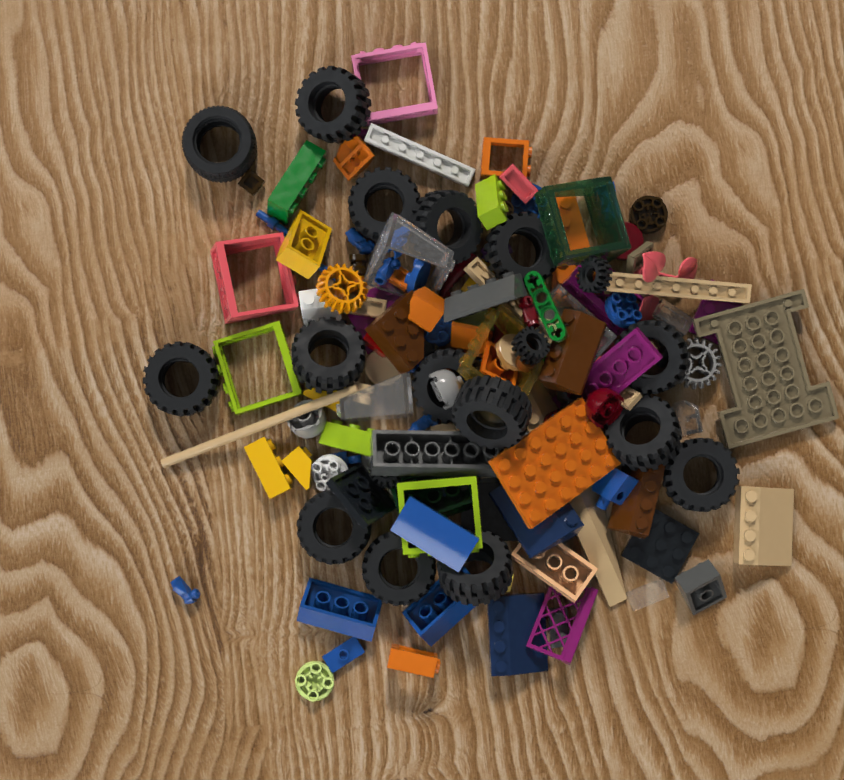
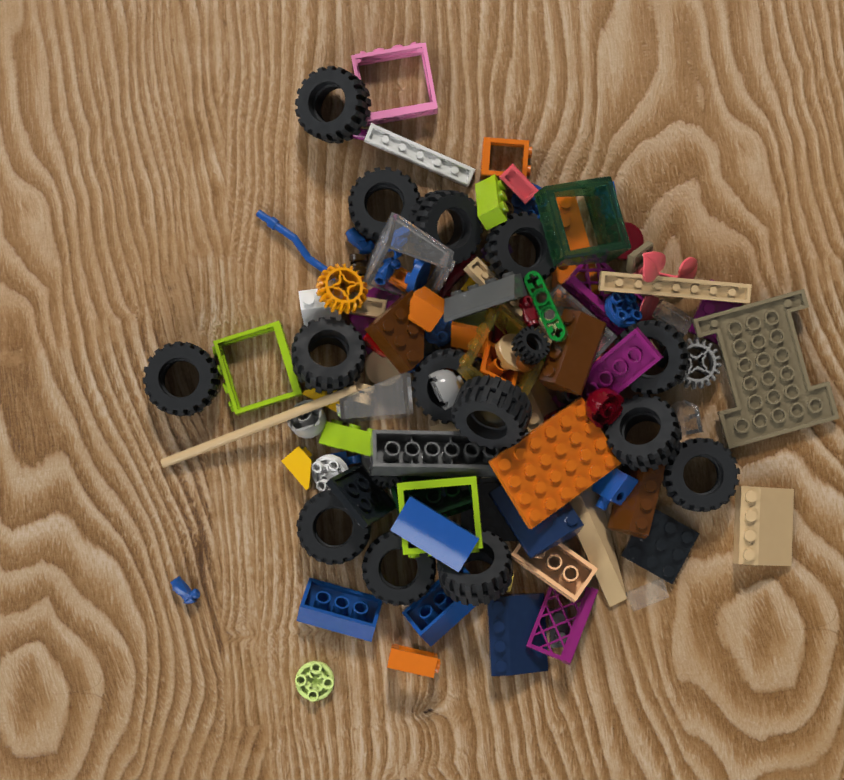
(207, 120): black tyre -> none
(224, 284): coral windscreen -> none
(251, 182): dark brown plate -> none
(268, 467): yellow brick -> none
(295, 182): green wedge -> none
(304, 245): yellow slope -> none
(343, 654): blue plate -> none
(353, 157): orange slope -> none
(423, 423): blue arm -> none
(586, 273): black tyre -> none
(630, 398): tan tile -> none
(648, 214): dark brown tile -> none
(701, 586): dark grey slope -> none

